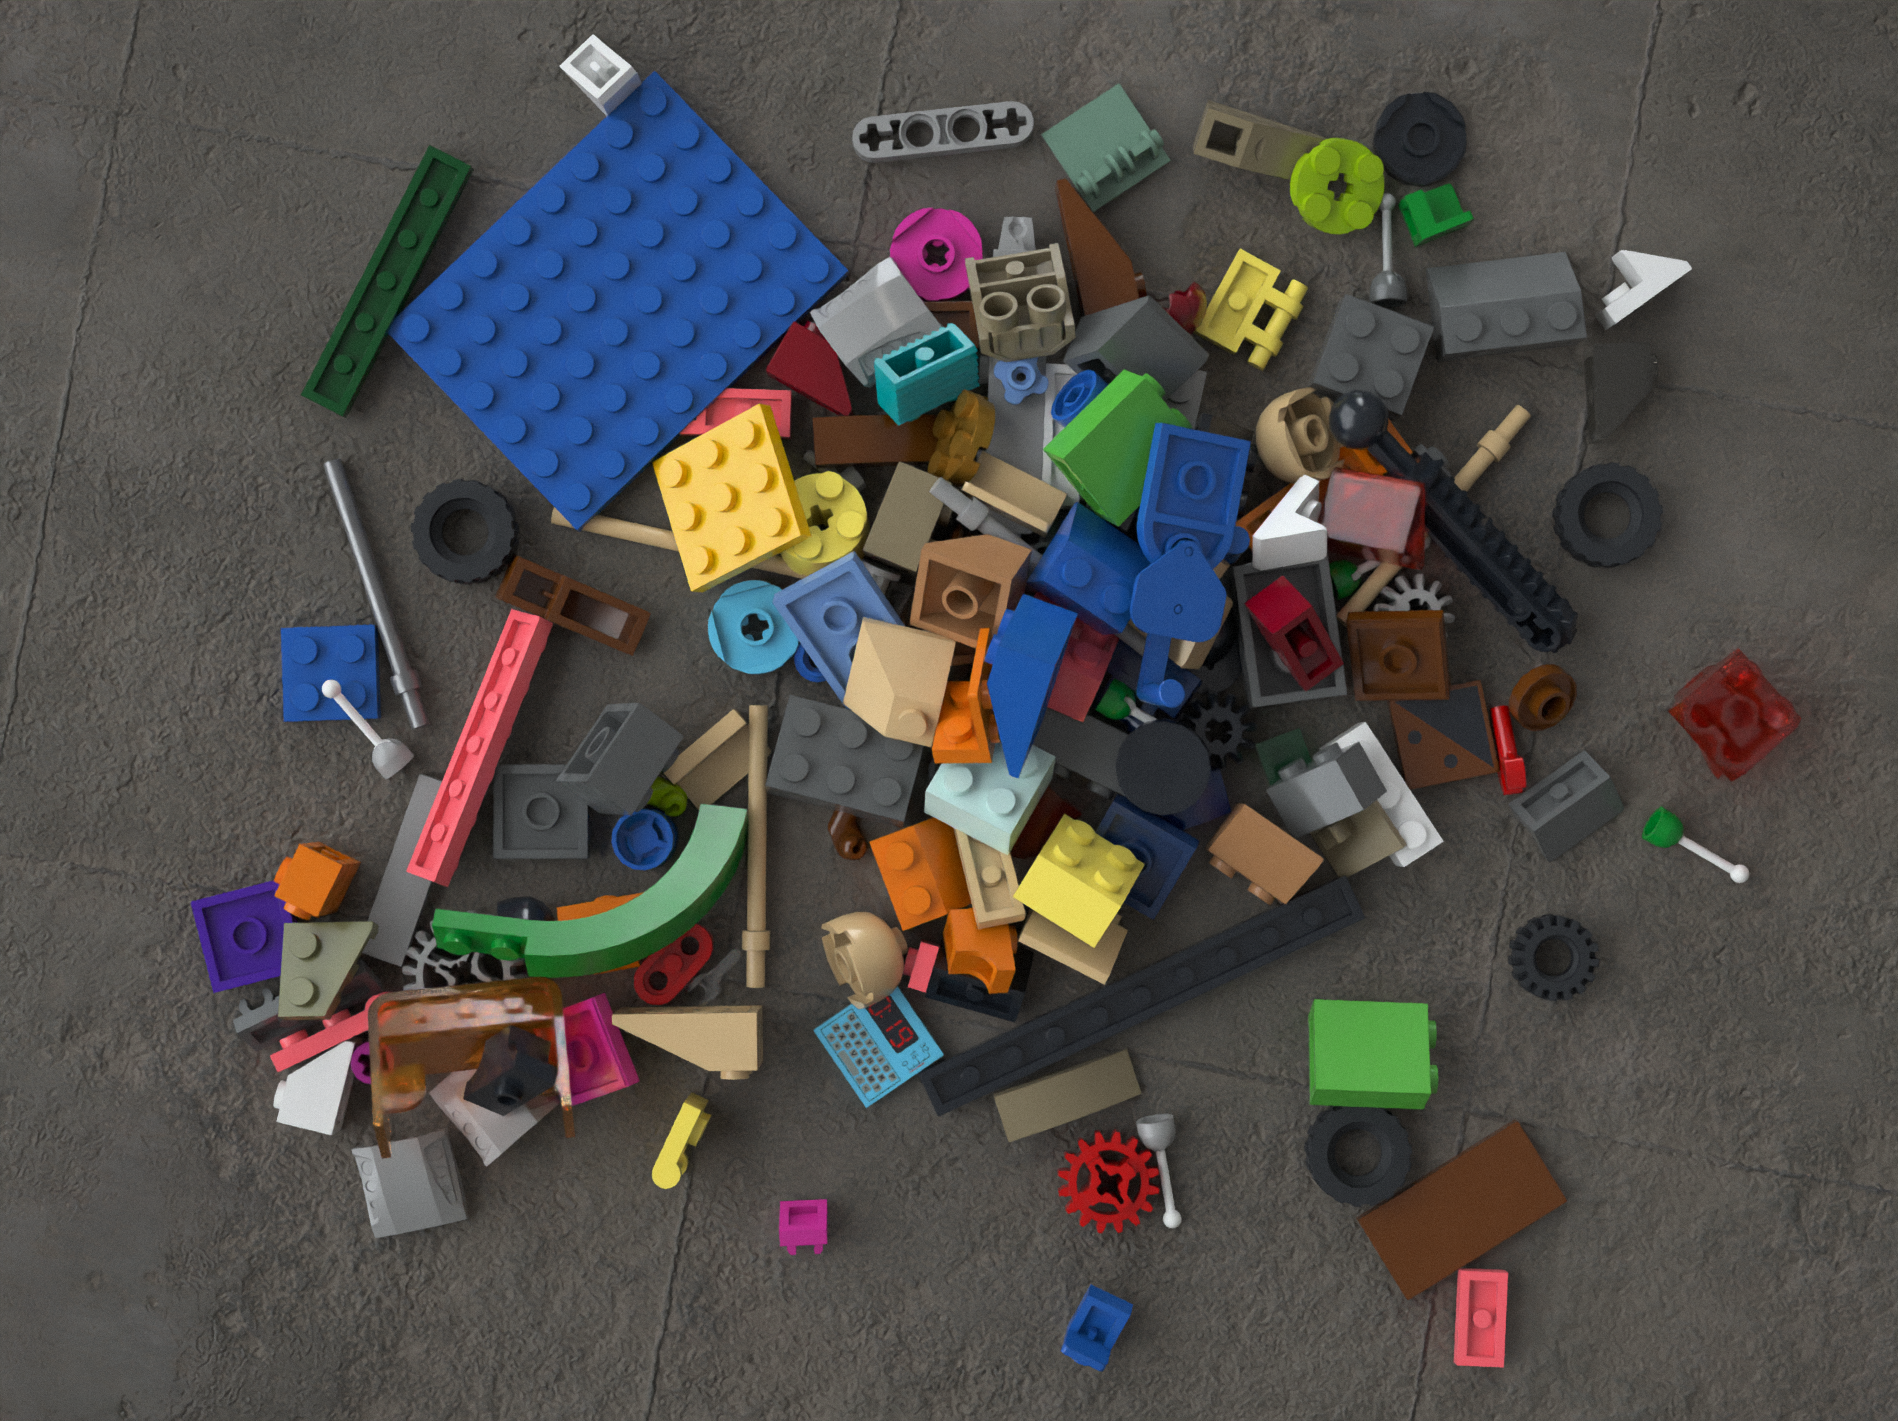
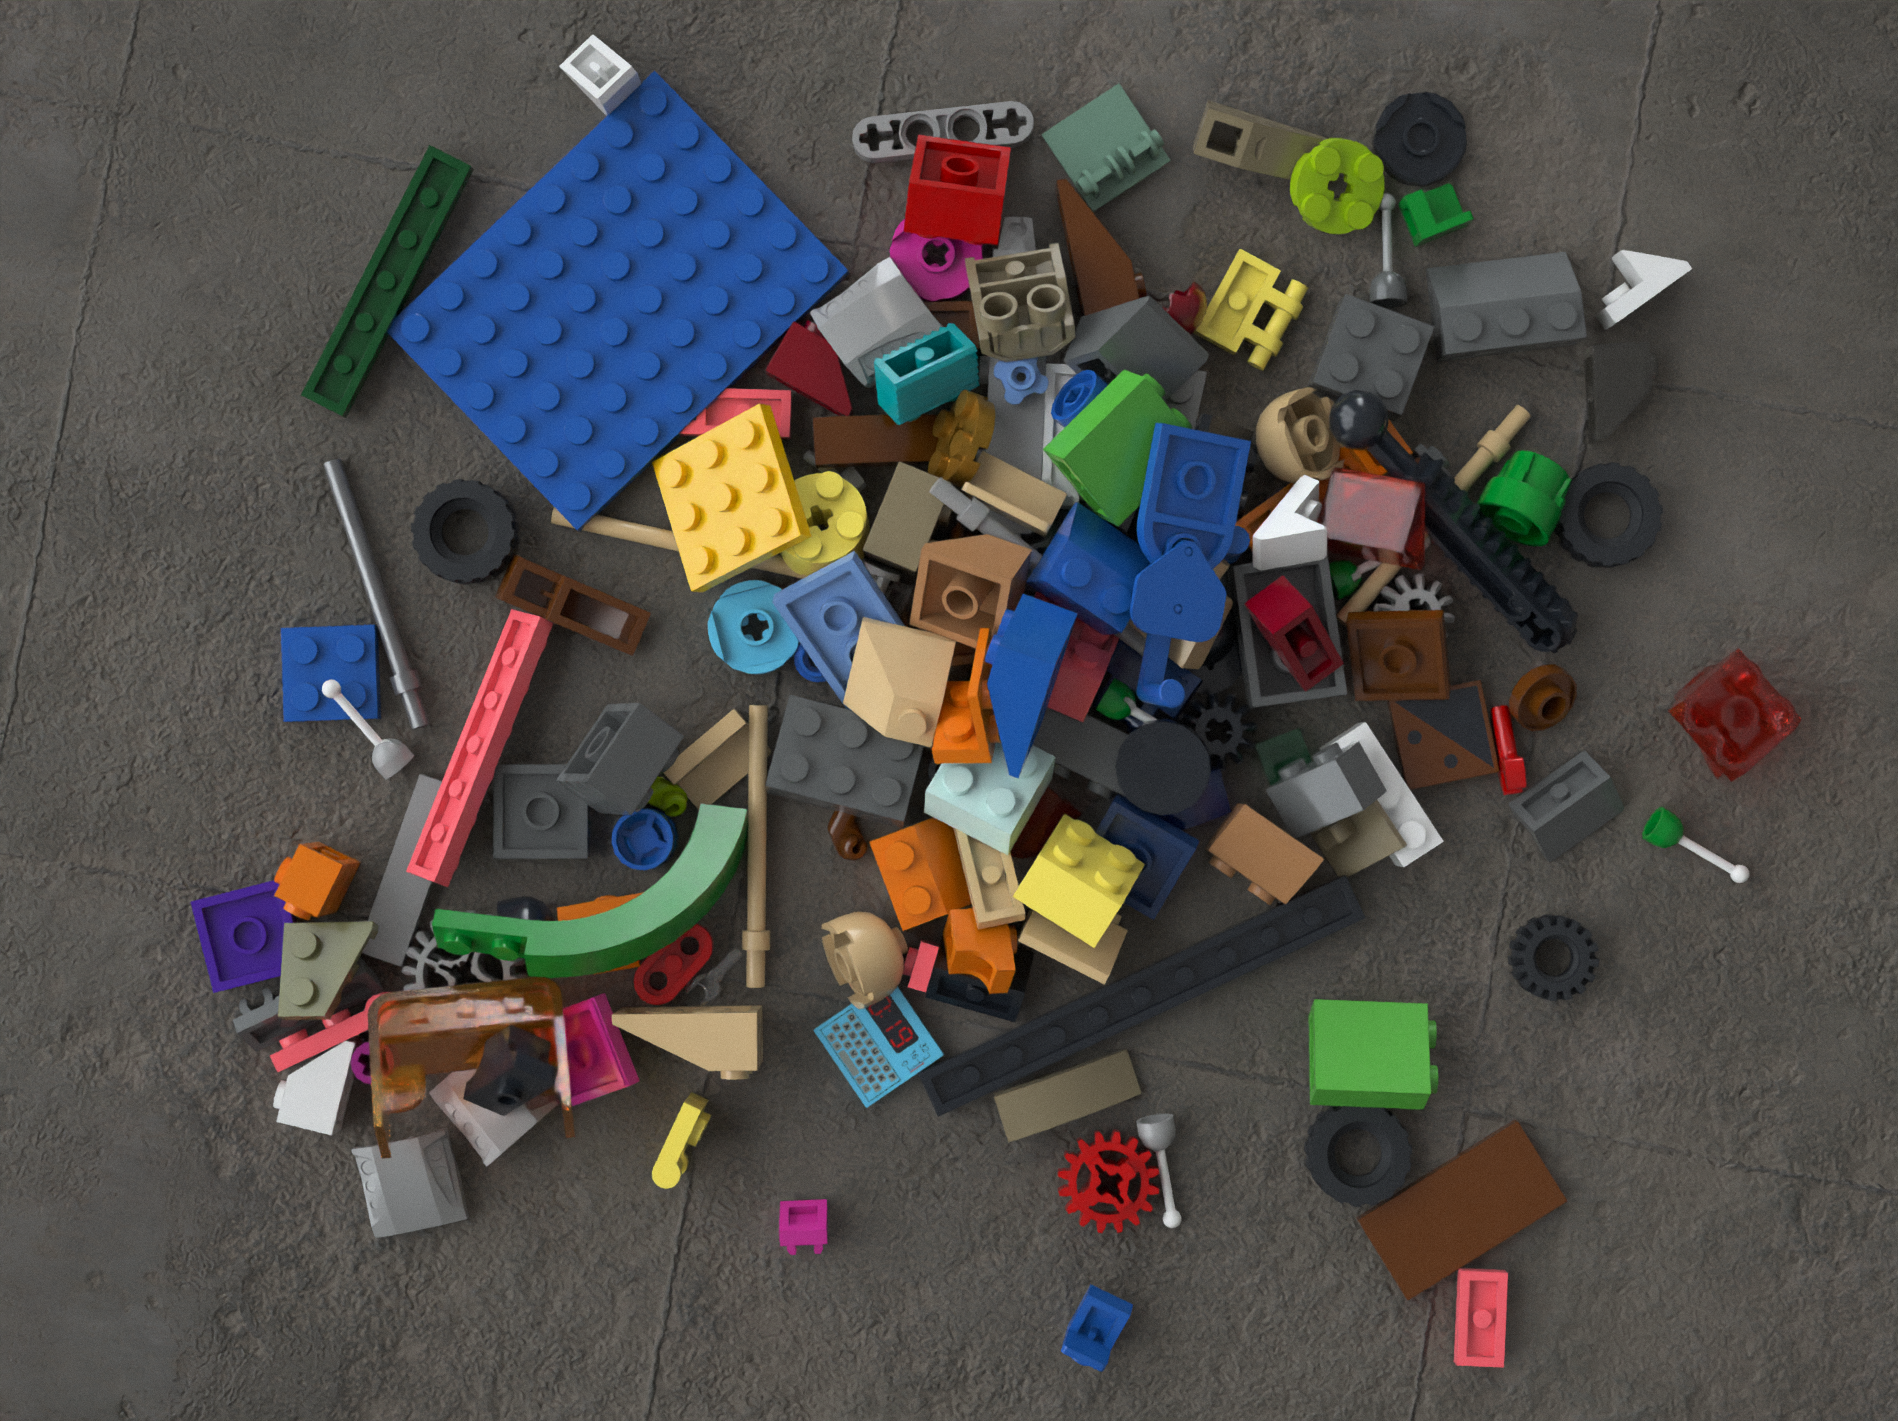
(957, 190): none -> red slope
(1526, 498): none -> green piece

